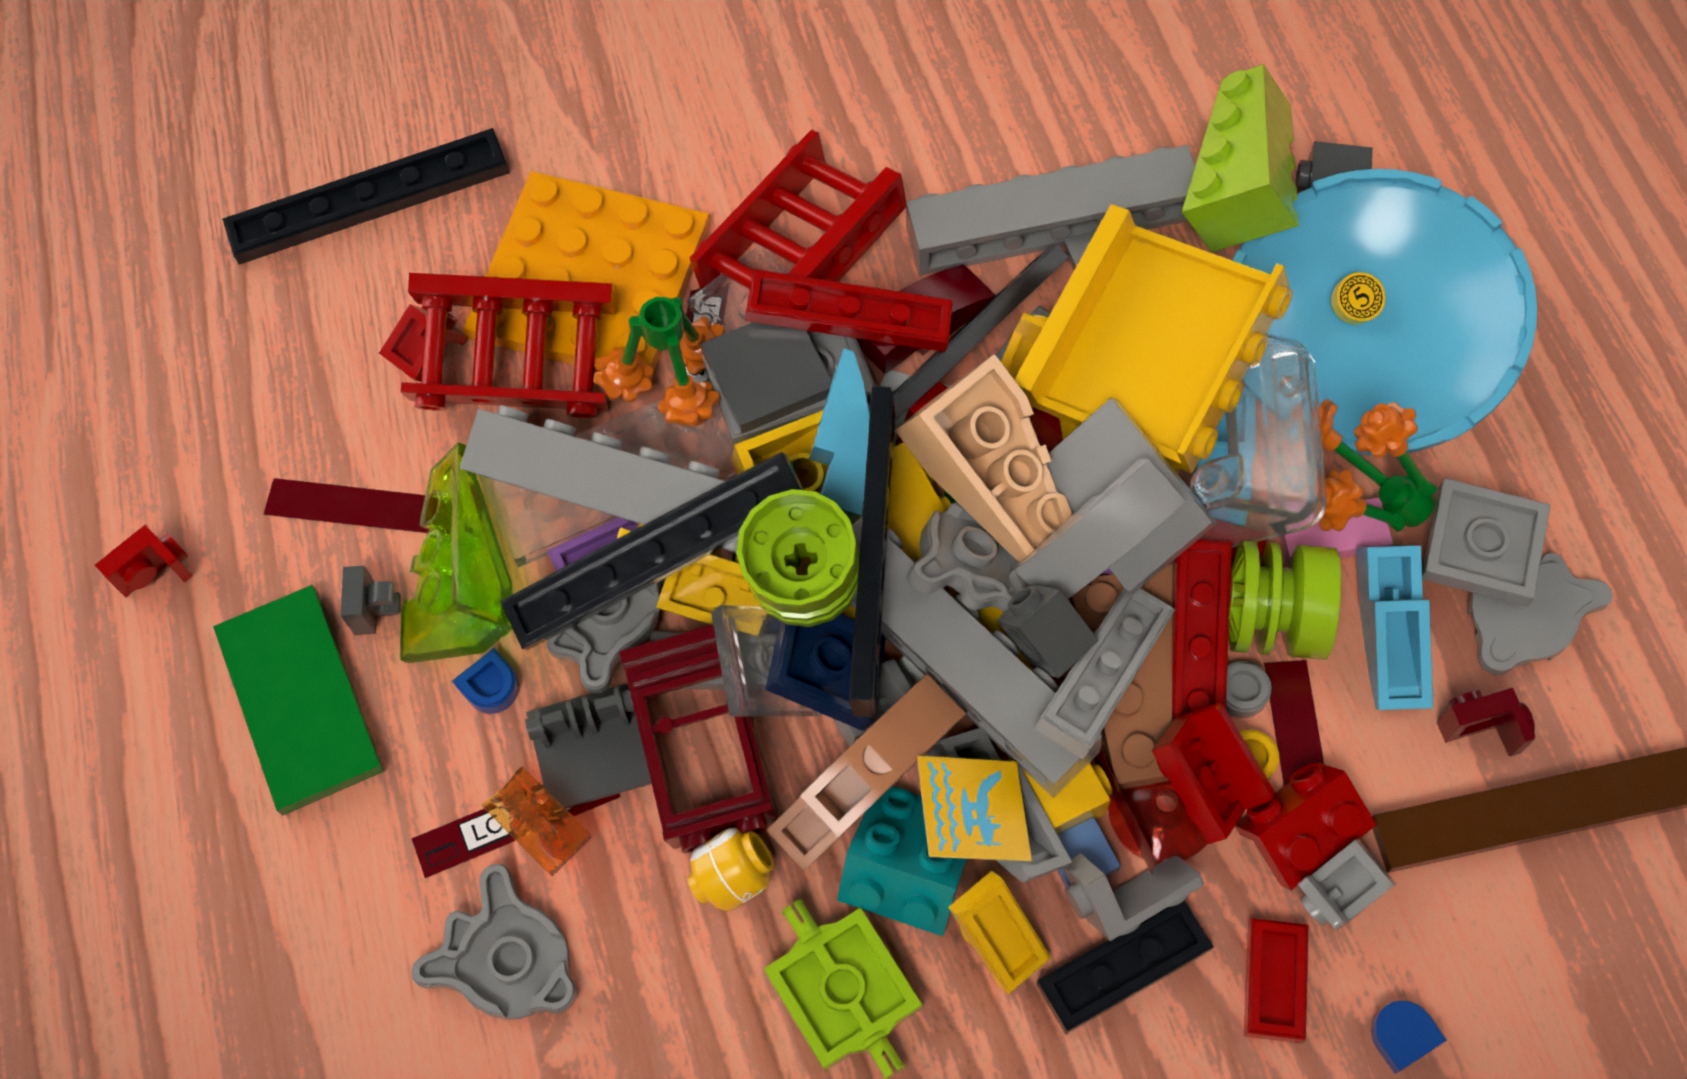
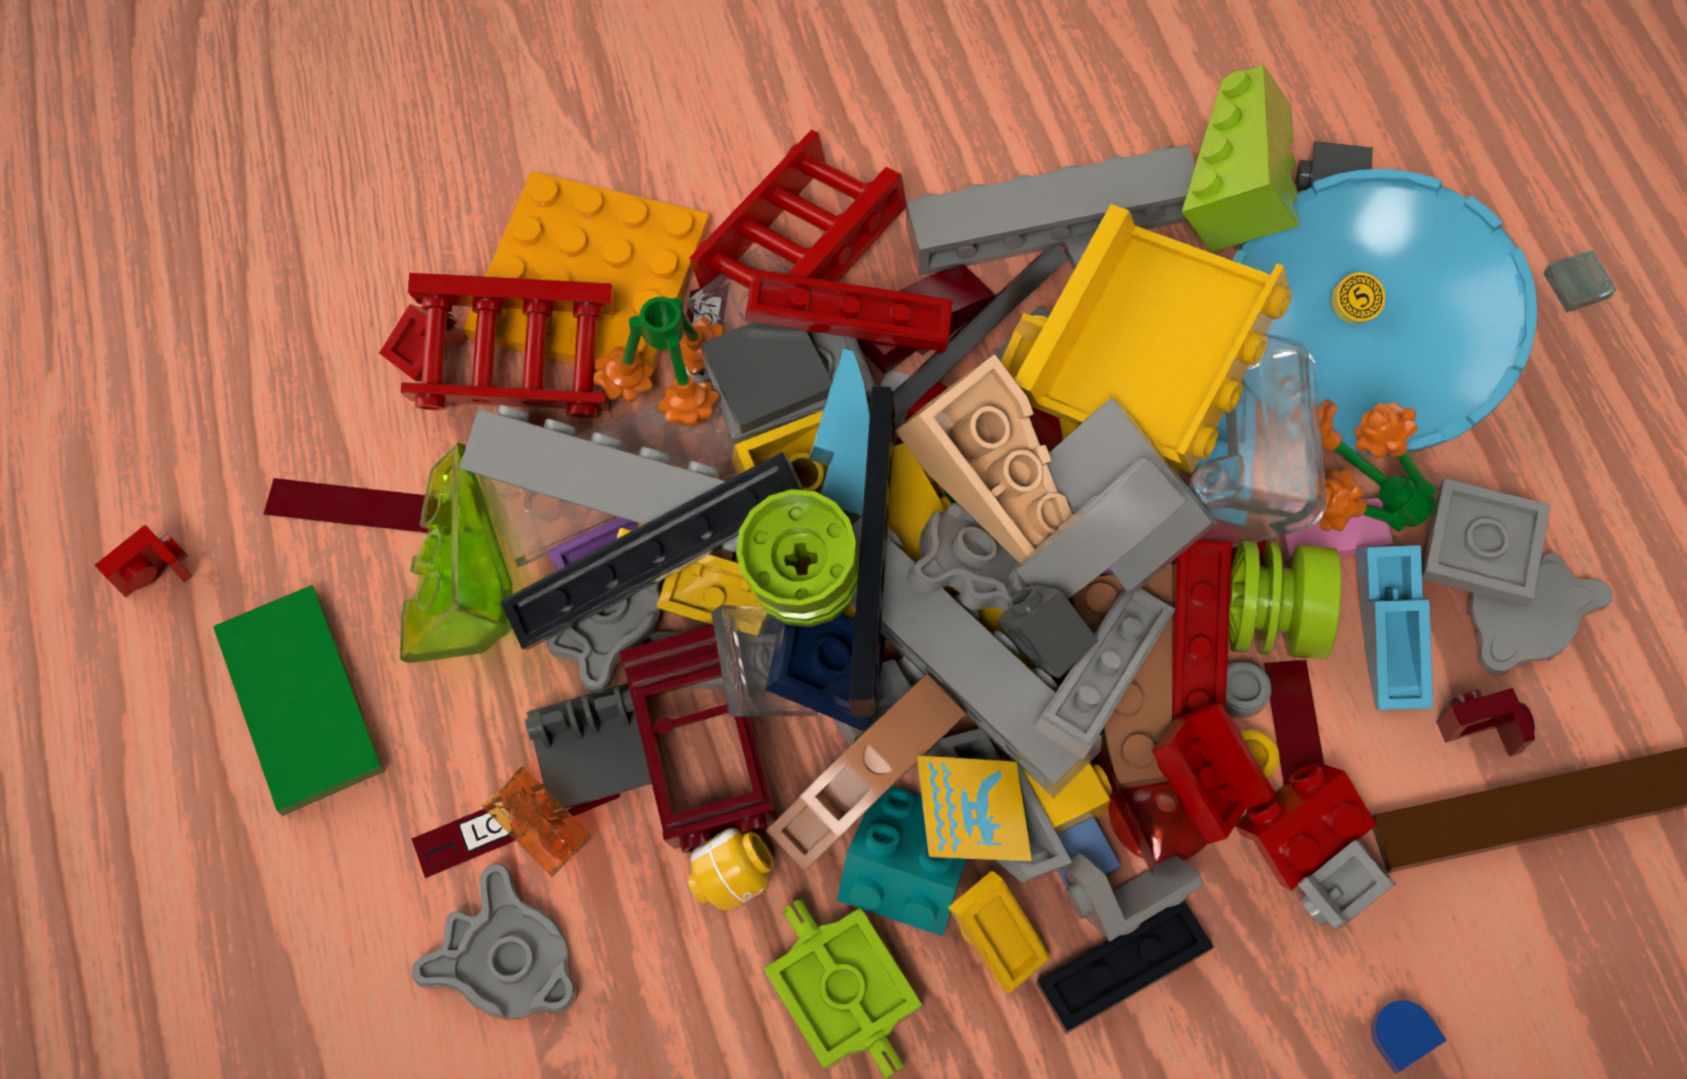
(365, 196): black tile -> none
(365, 599): dark grey tile -> none
(489, 683): blue tile -> none
(1276, 980): red tile -> none
(1579, 281): none -> clear light blue tile

